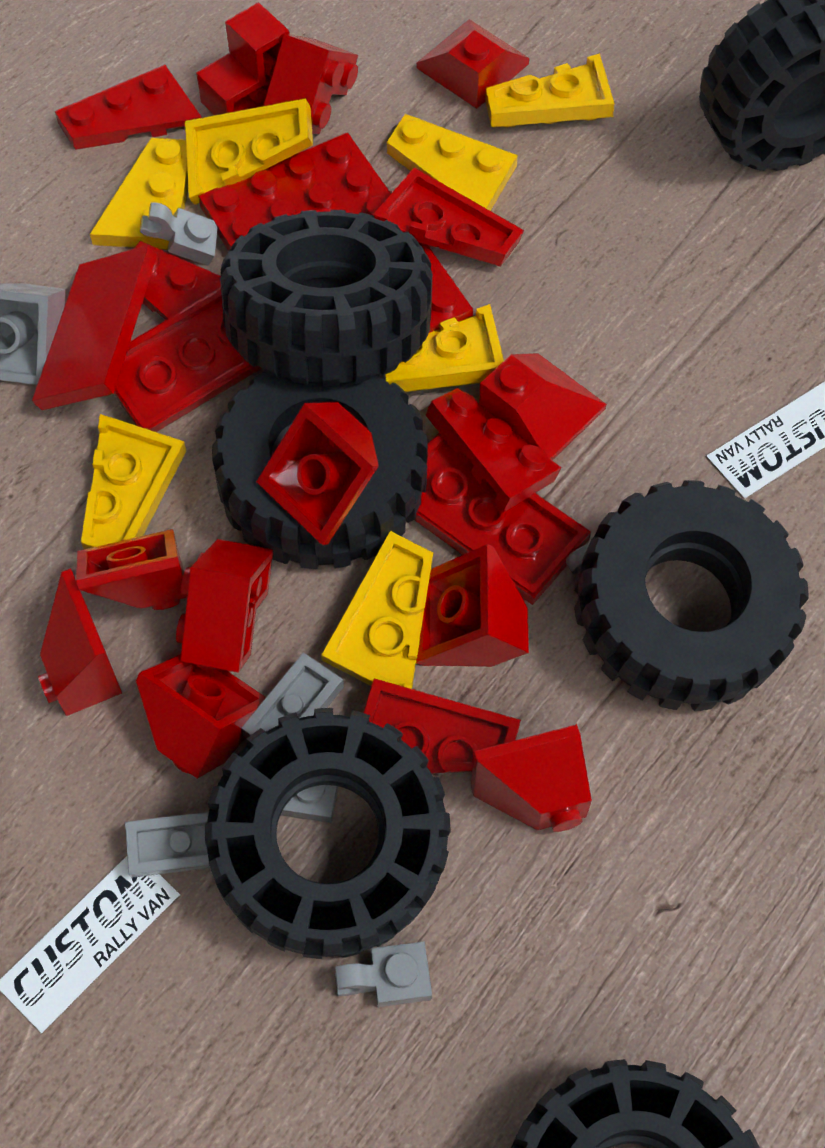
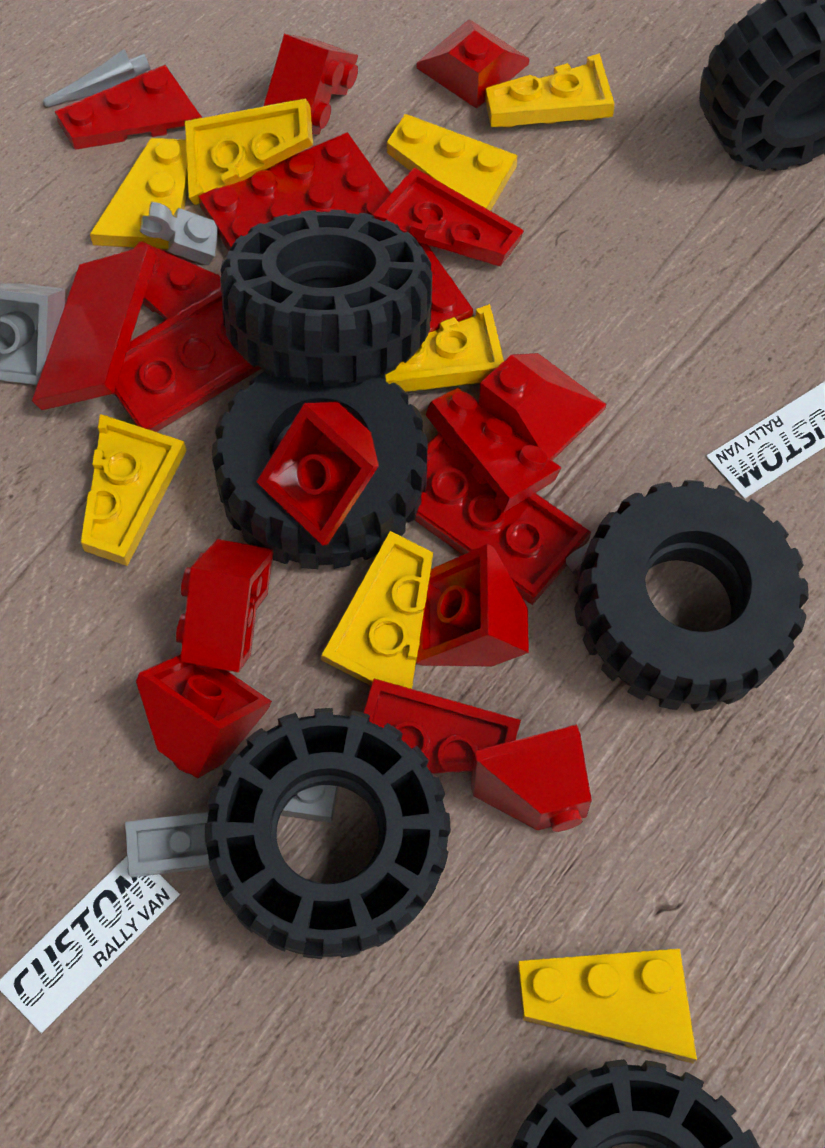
(73, 653): red slope -> none
(111, 73): none -> light grey piece
(134, 571): red slope -> none
(244, 74): red brick -> none
(300, 690): light grey plate -> none
(396, 975): light grey plate -> none
(613, 996): none -> yellow wing

